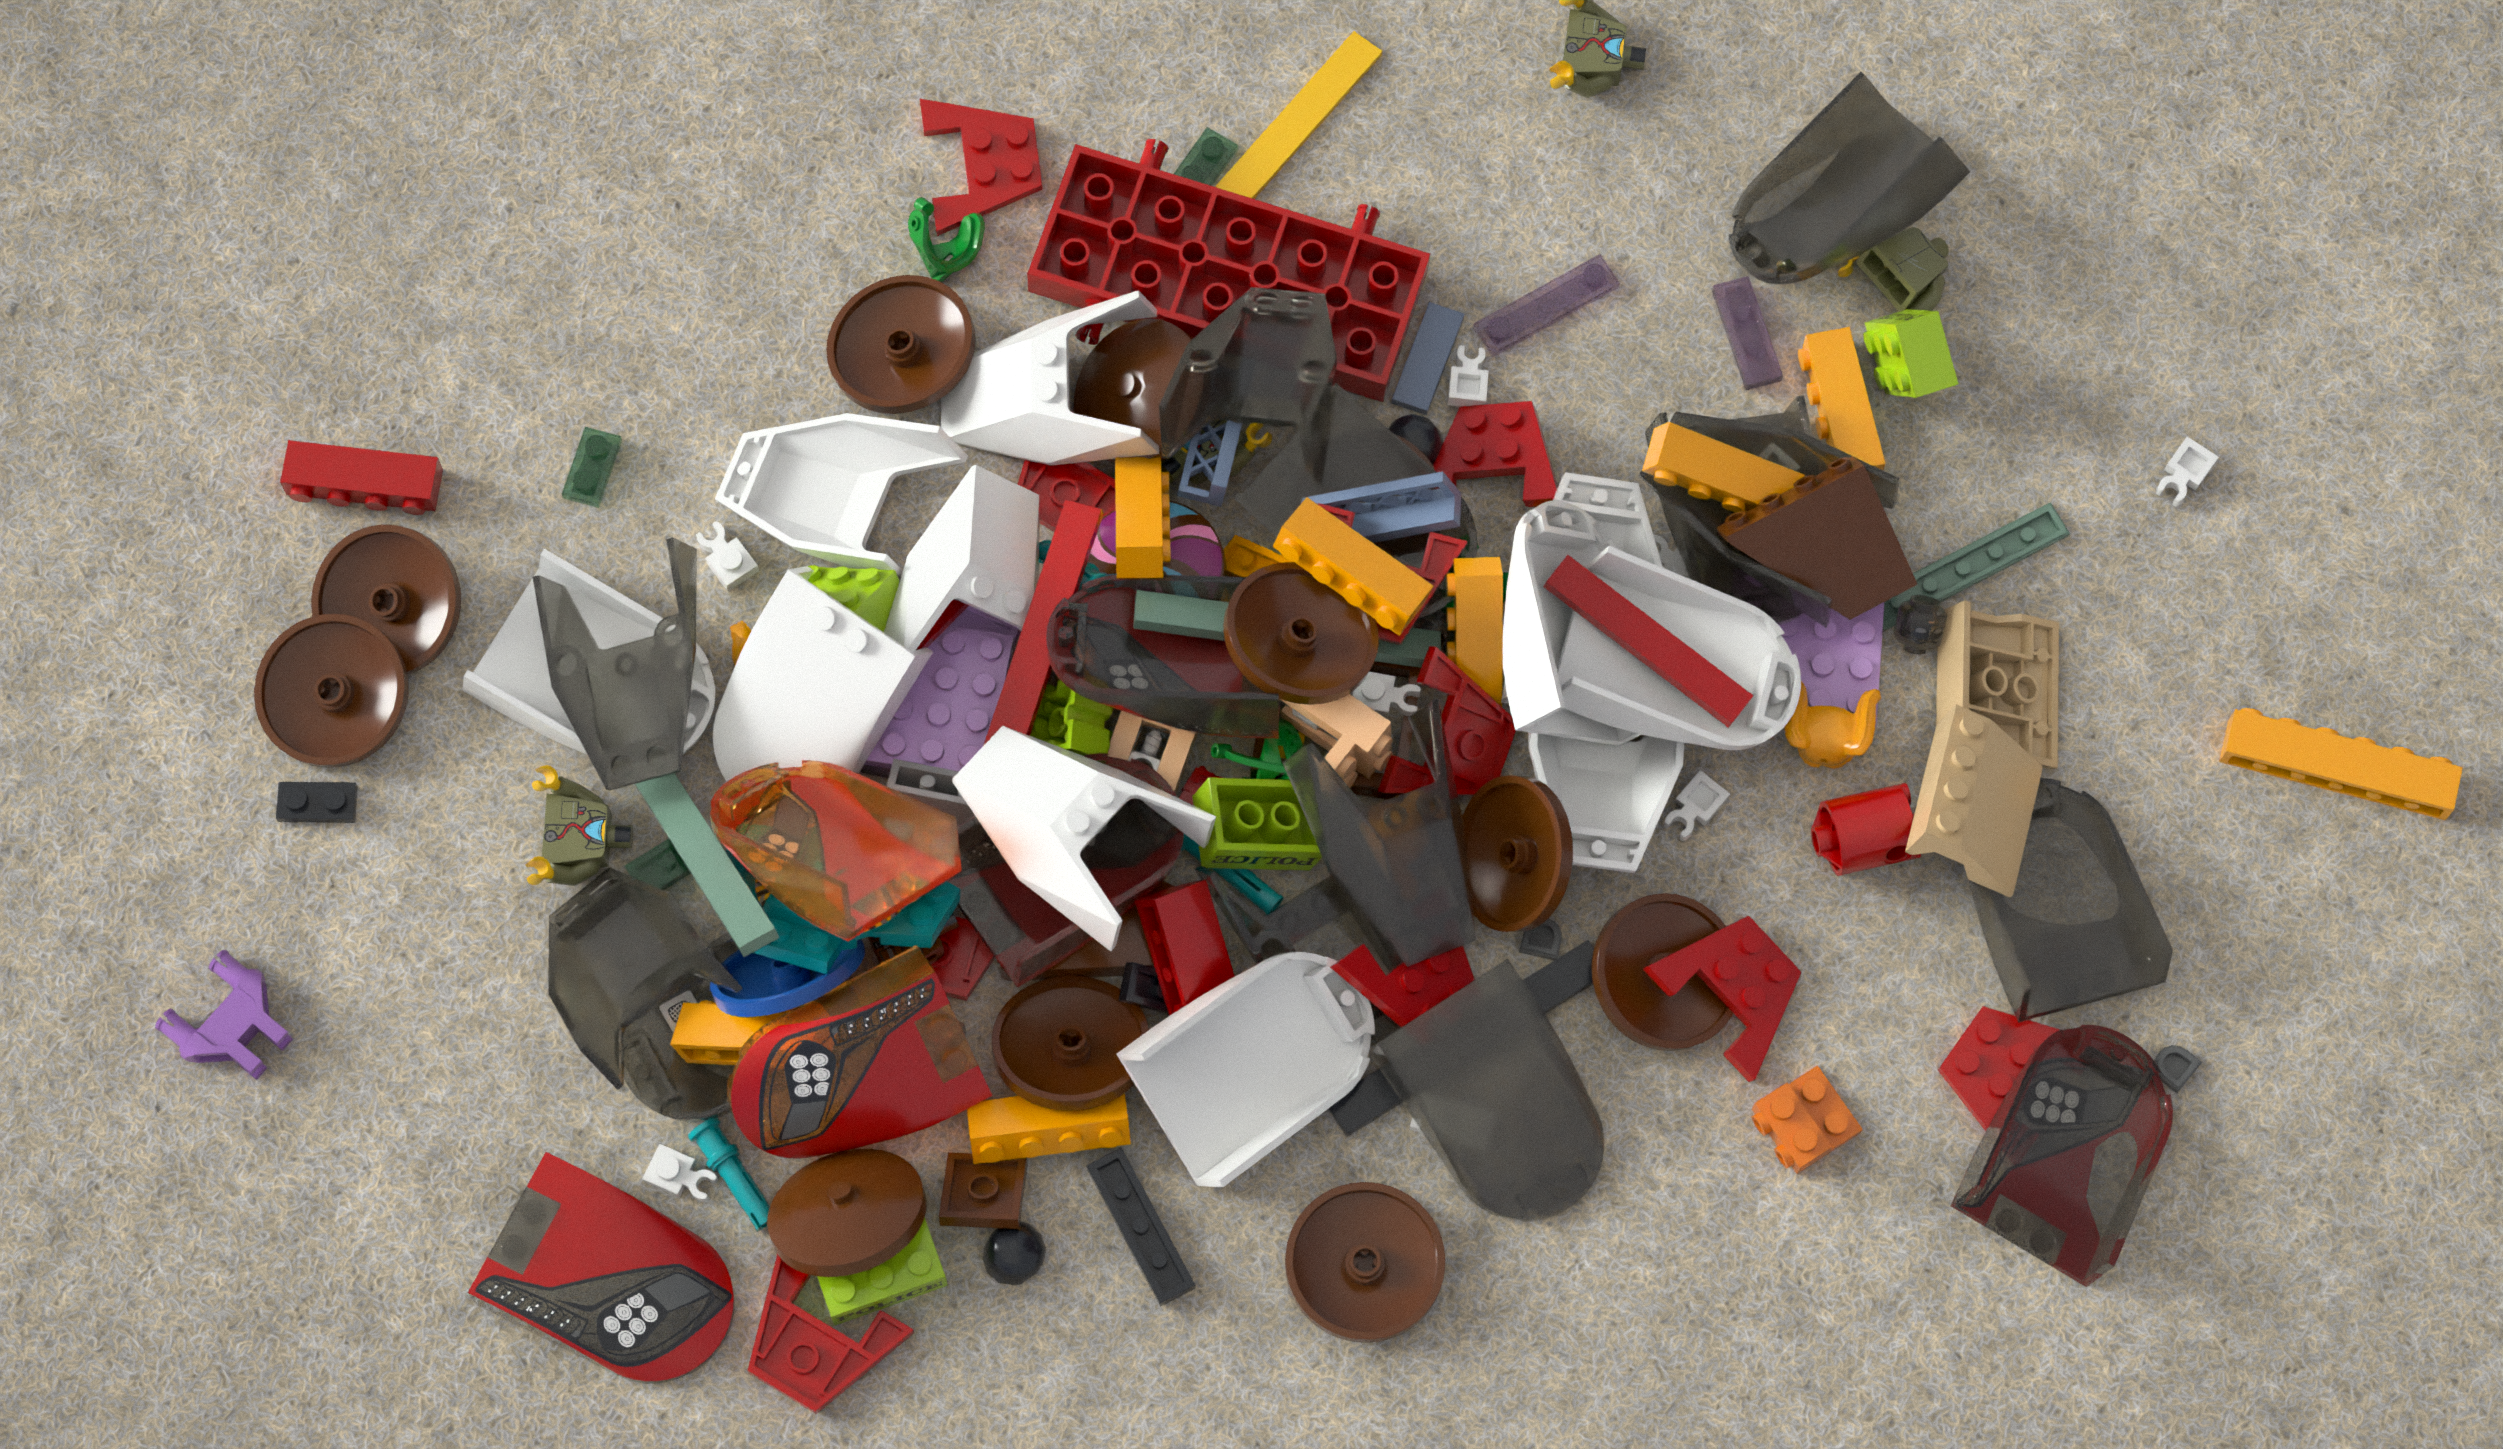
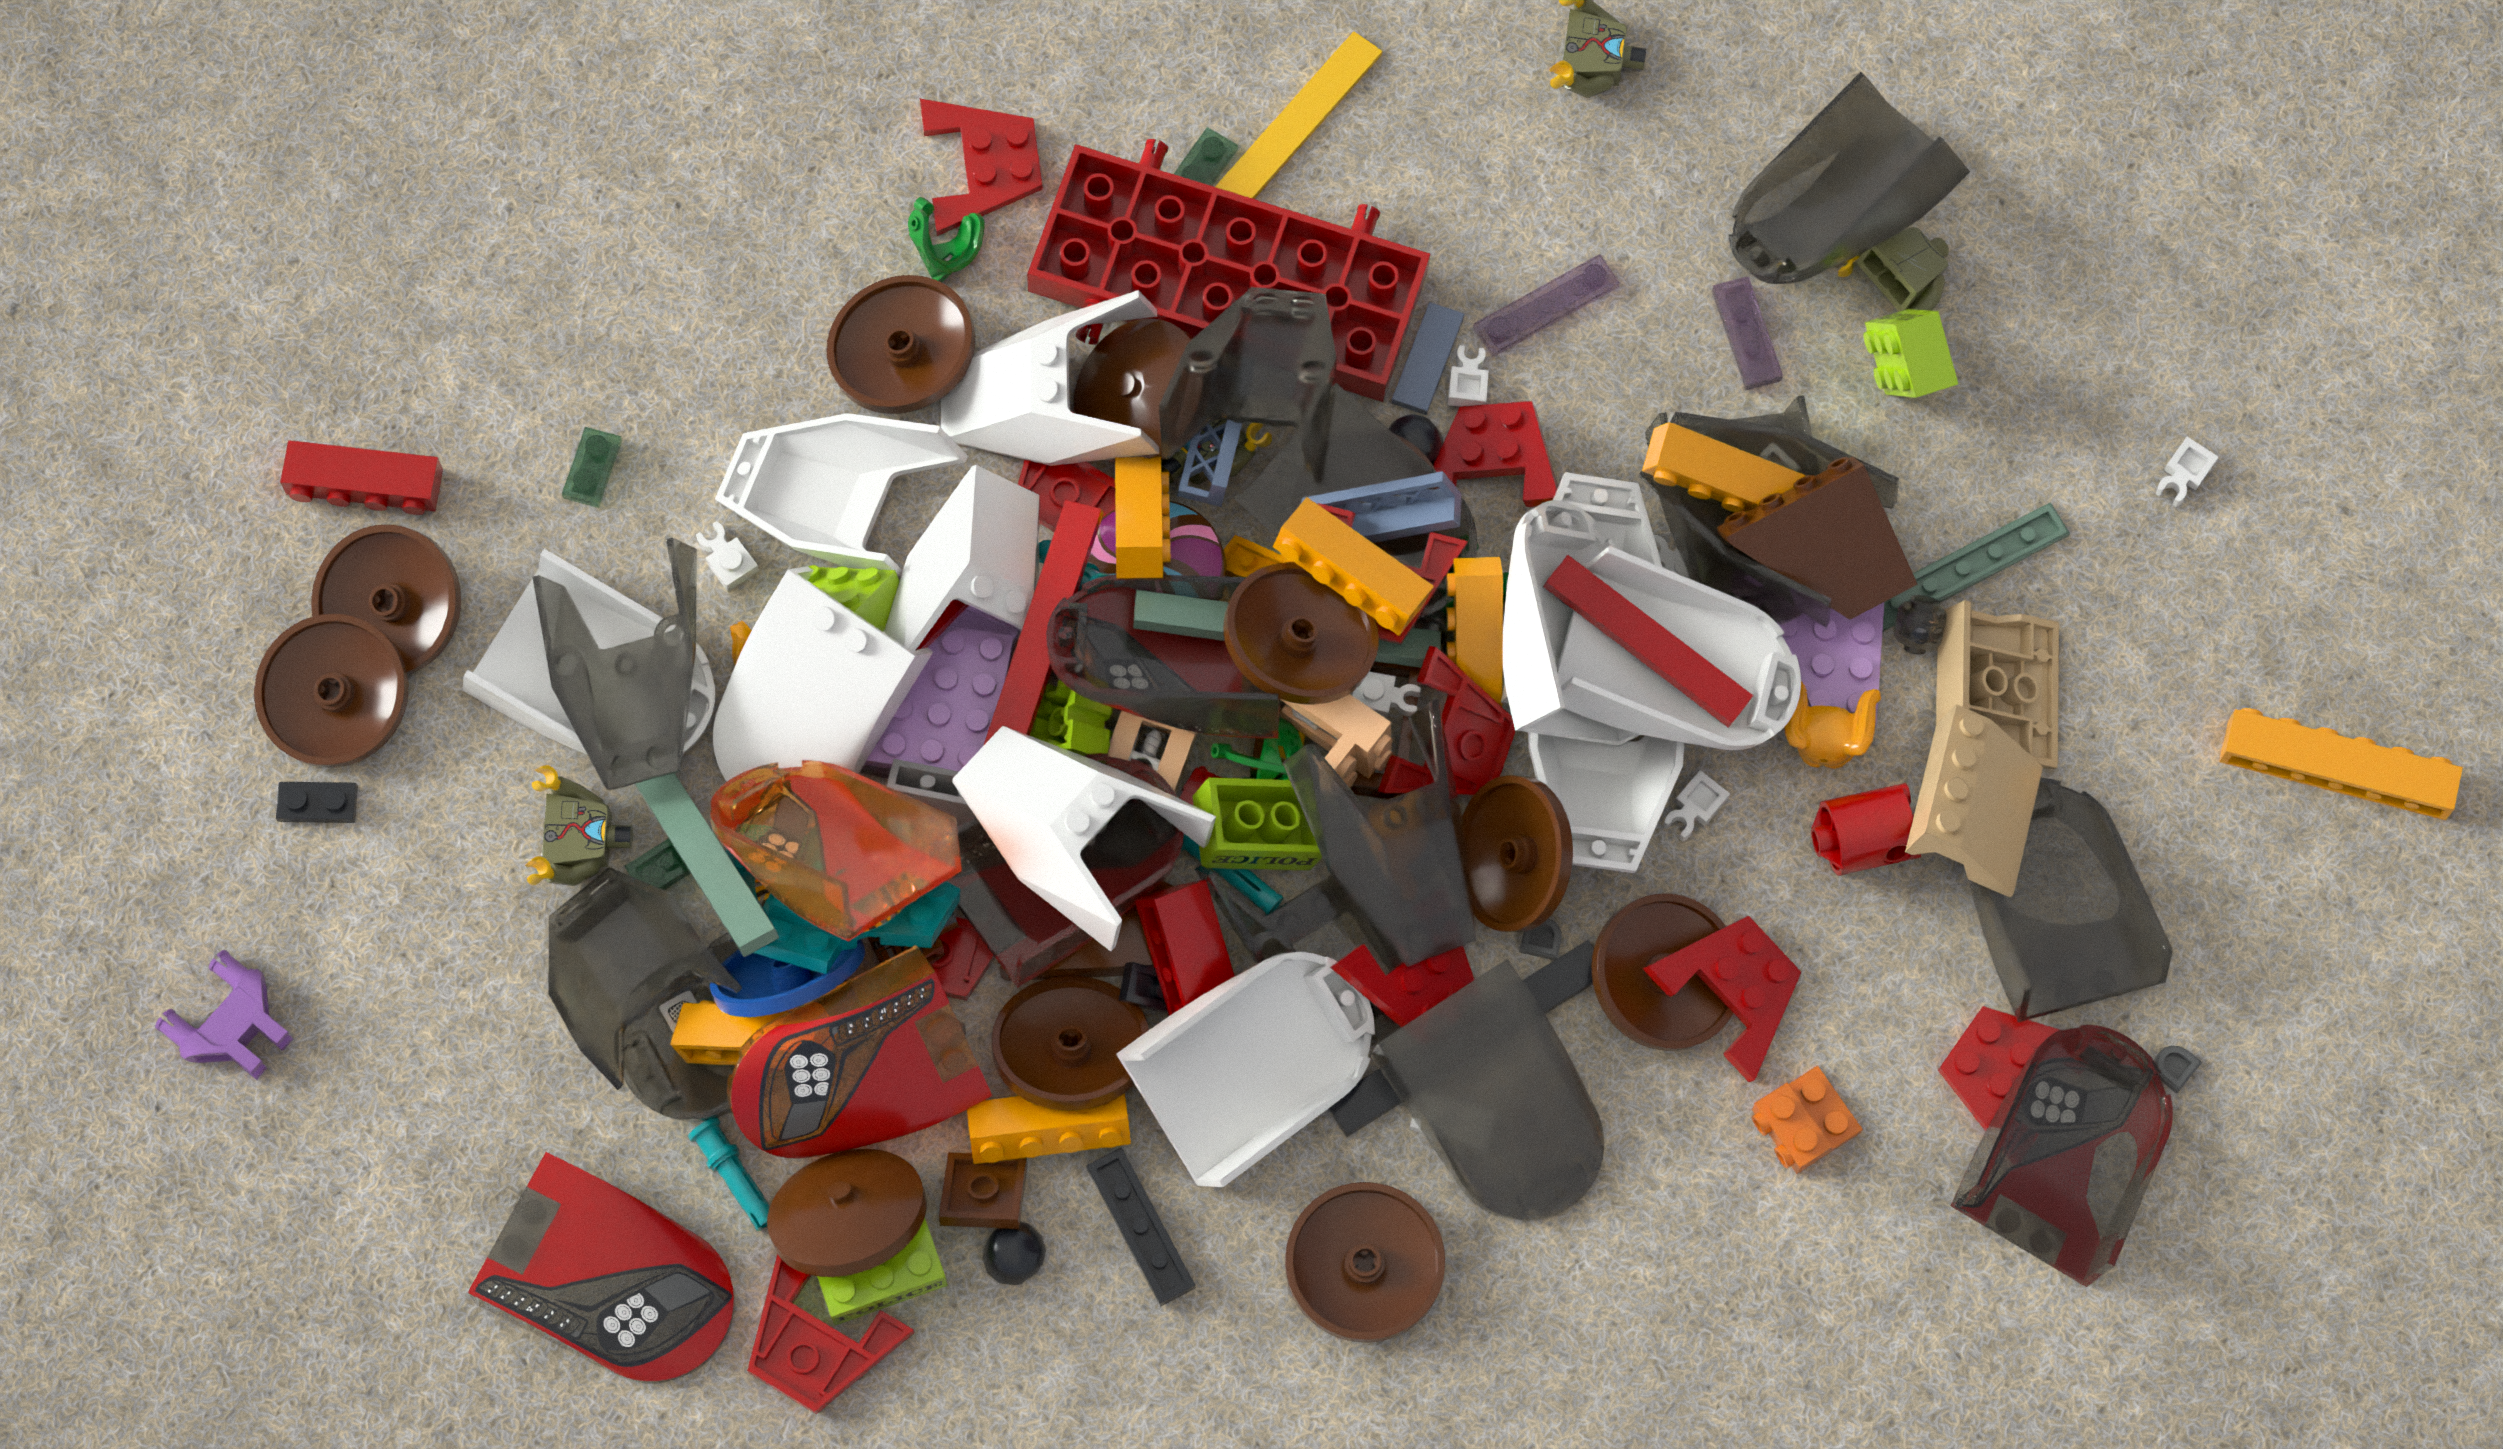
(674, 1172): white plate -> none
(1840, 395): light orange brick -> none

